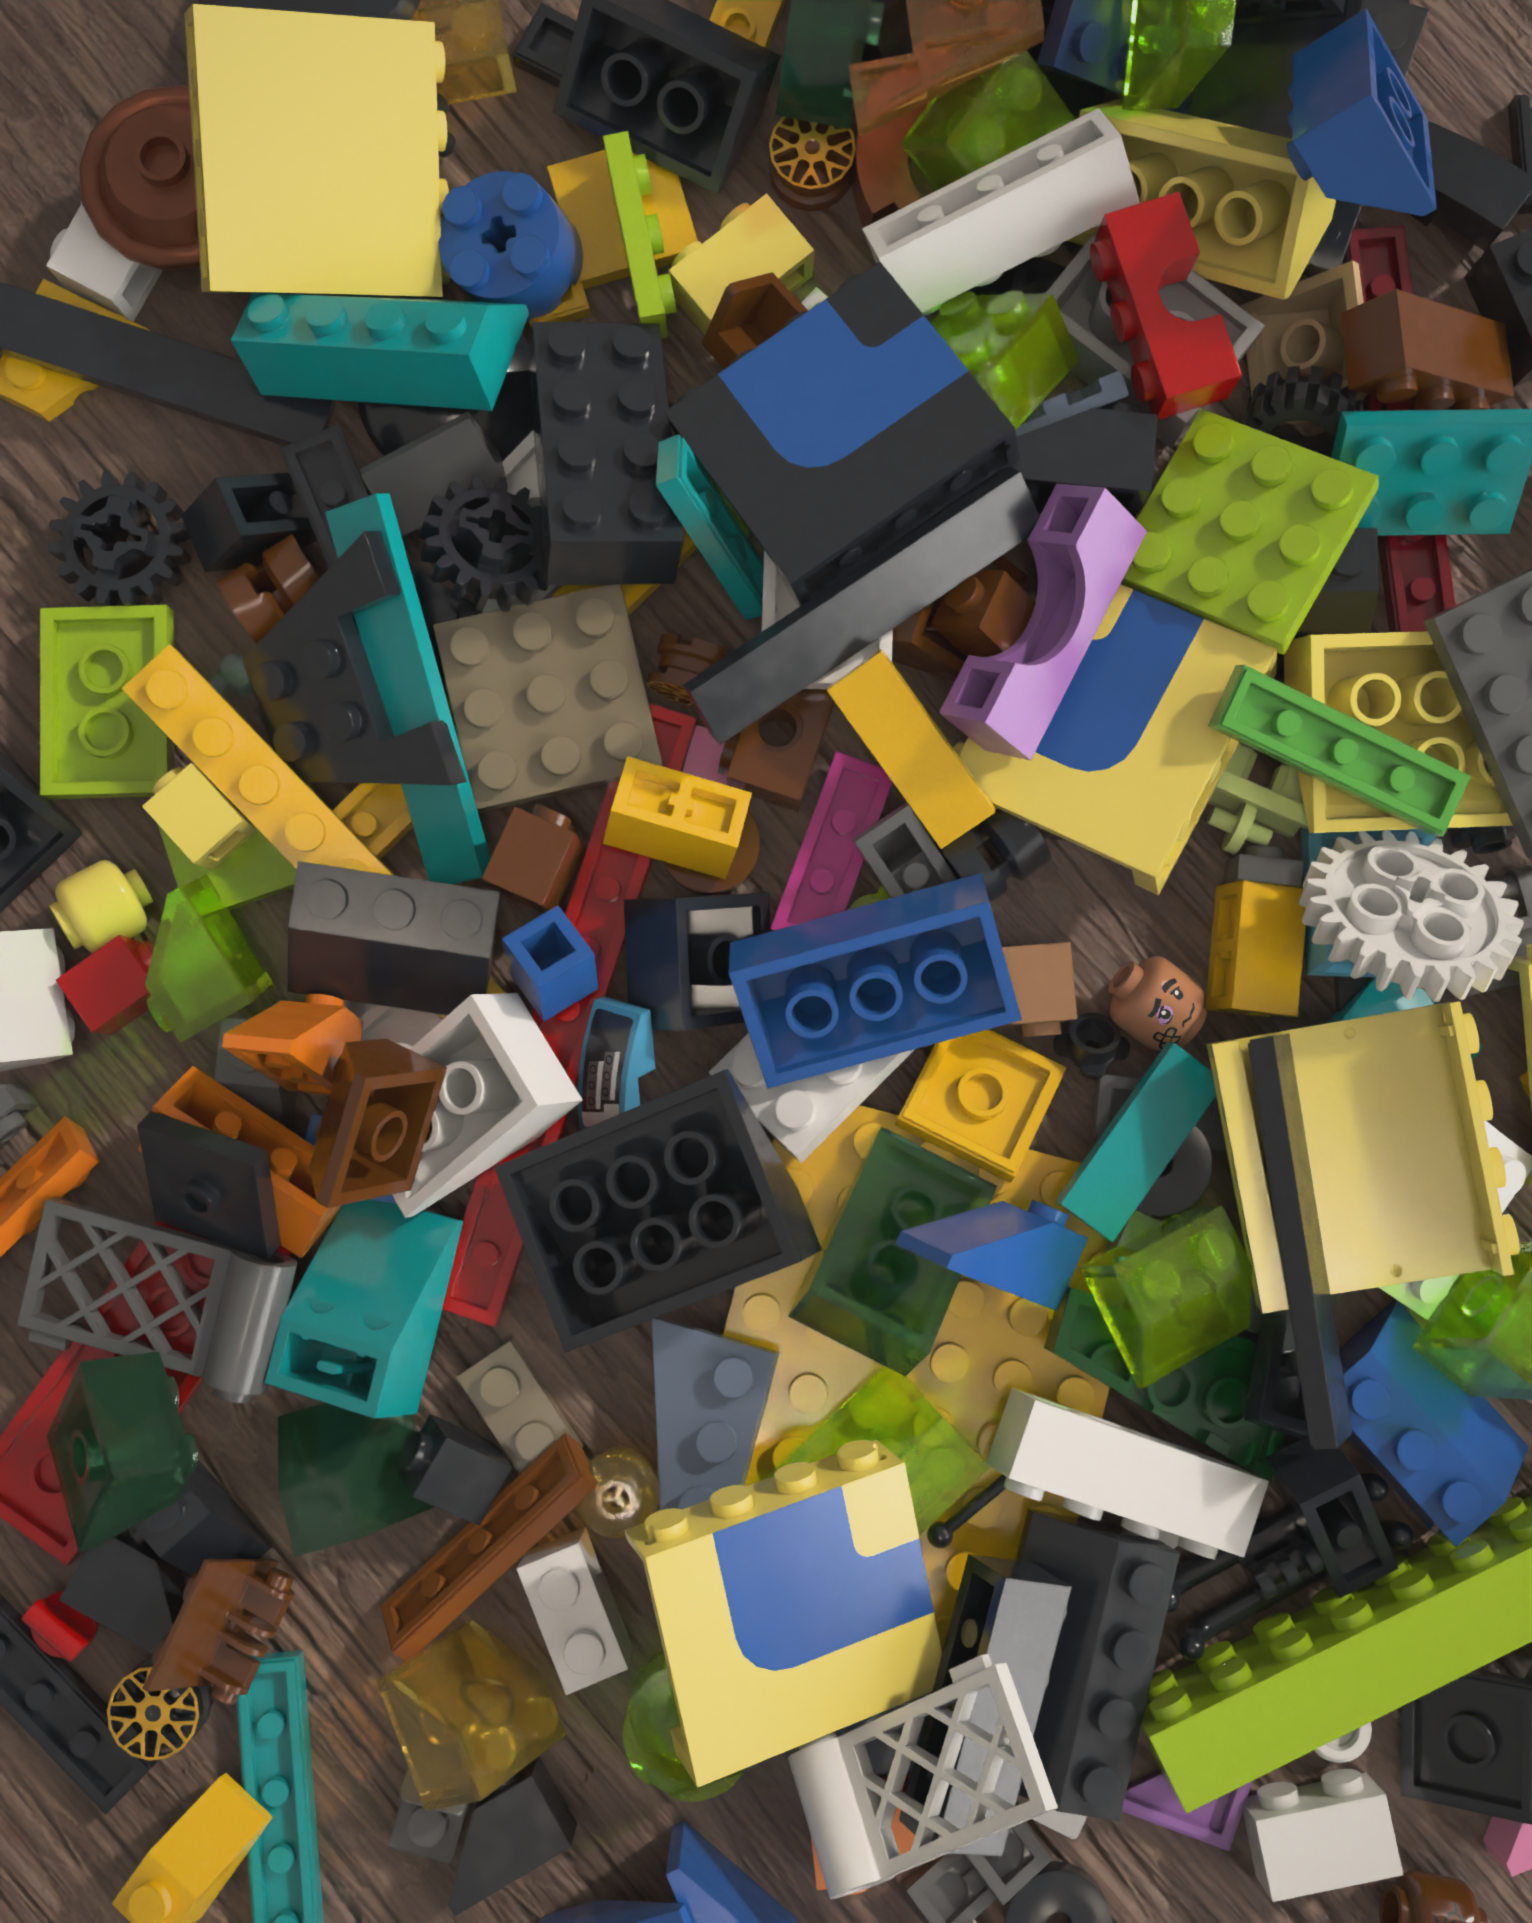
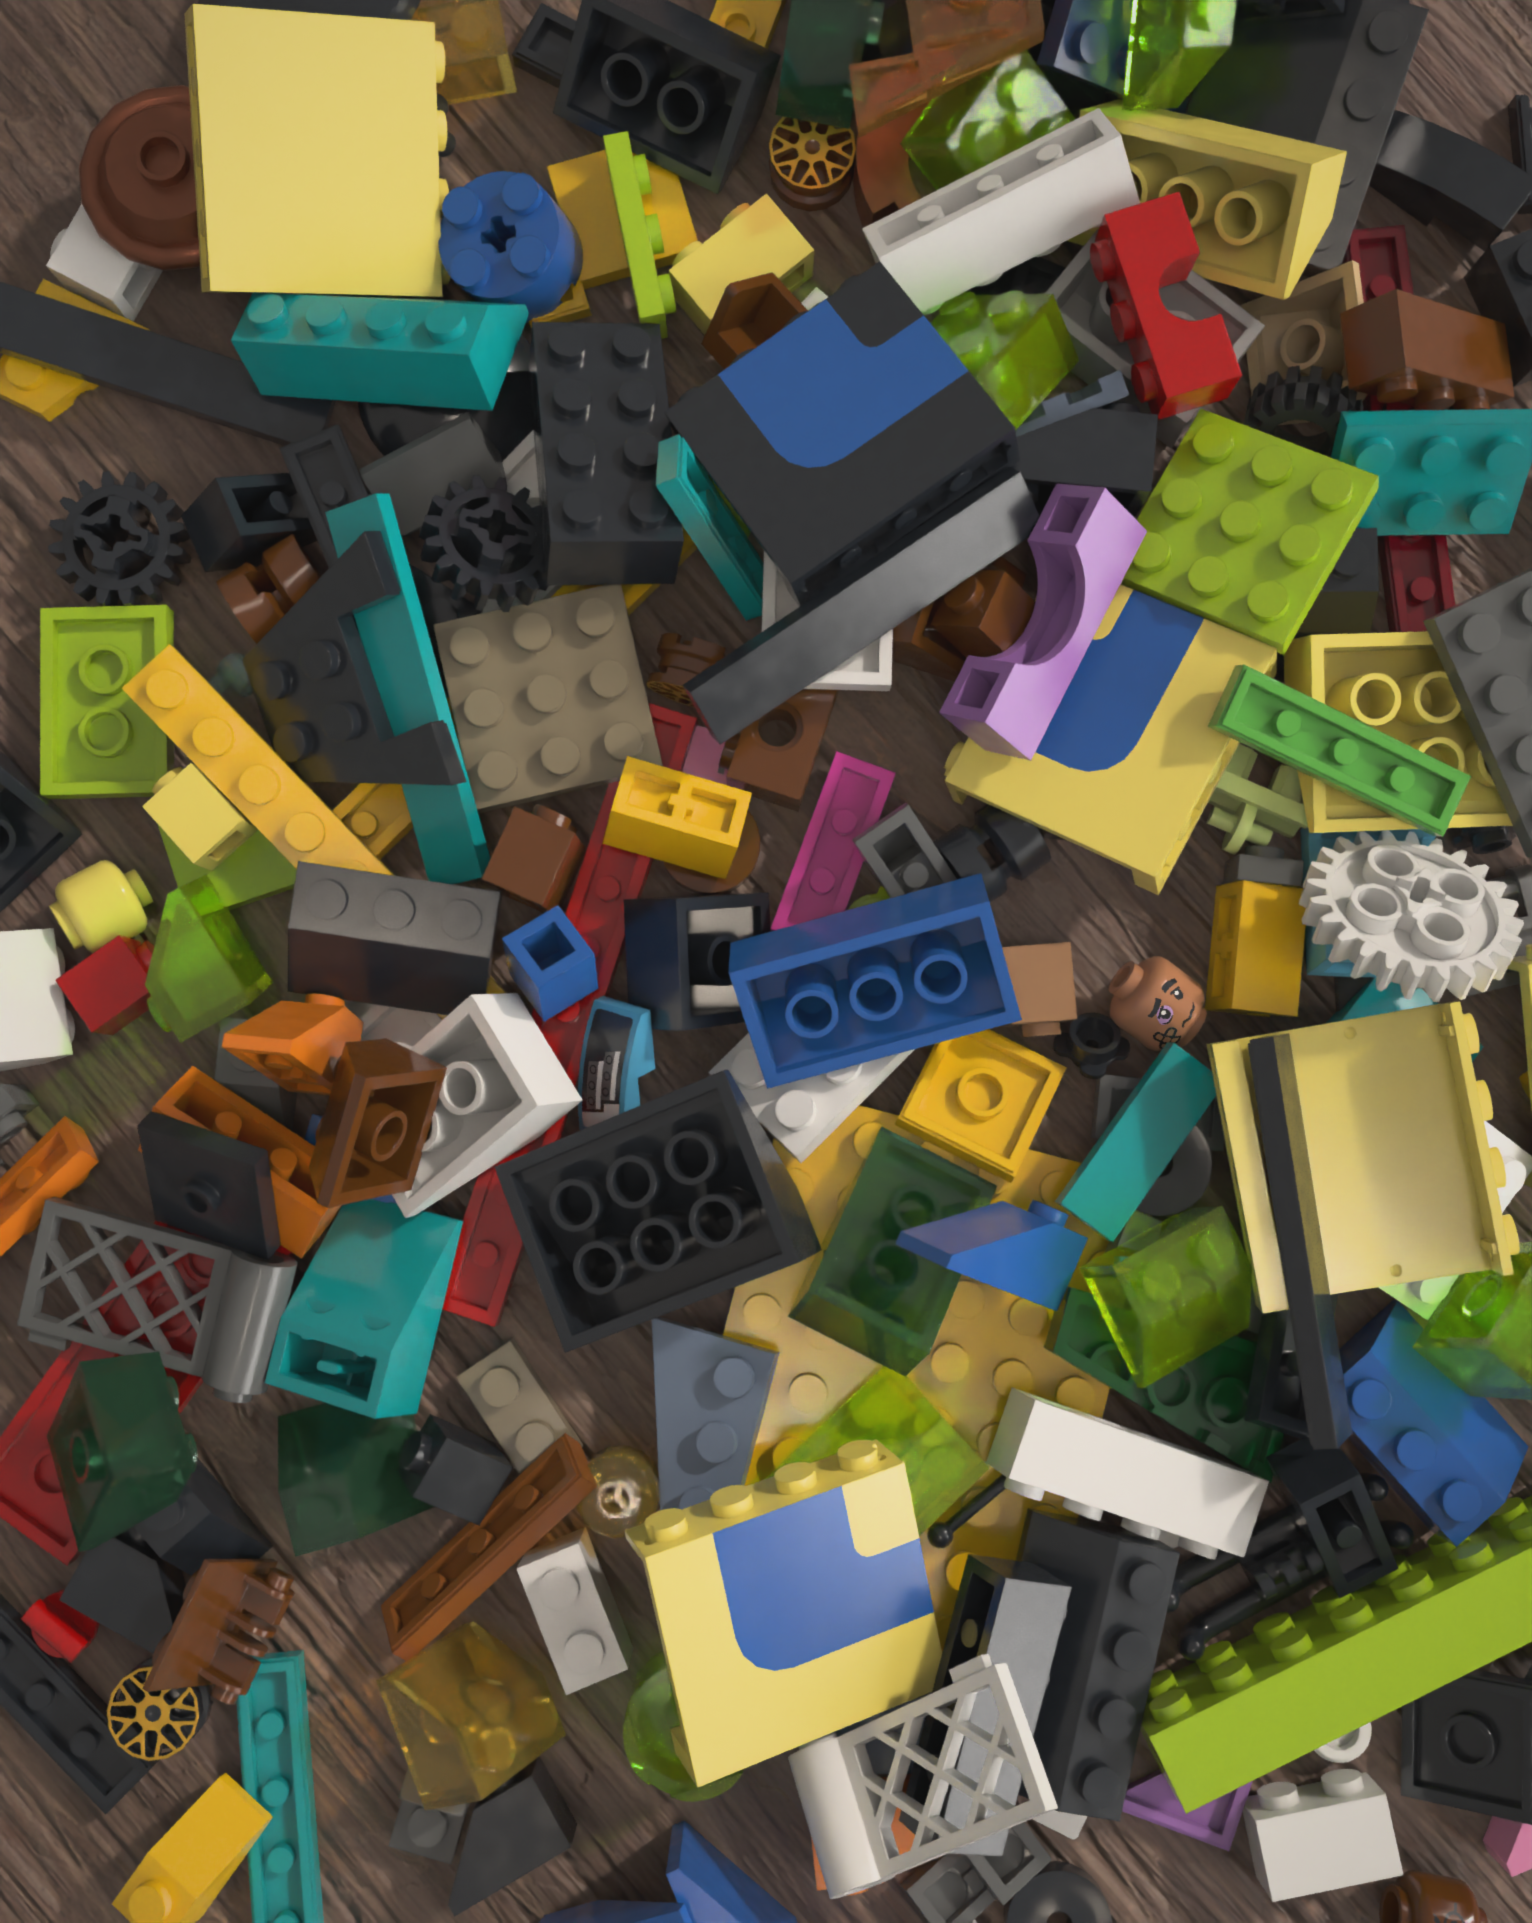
(911, 749): yellow tile -> none
(1359, 122): blue slope -> none

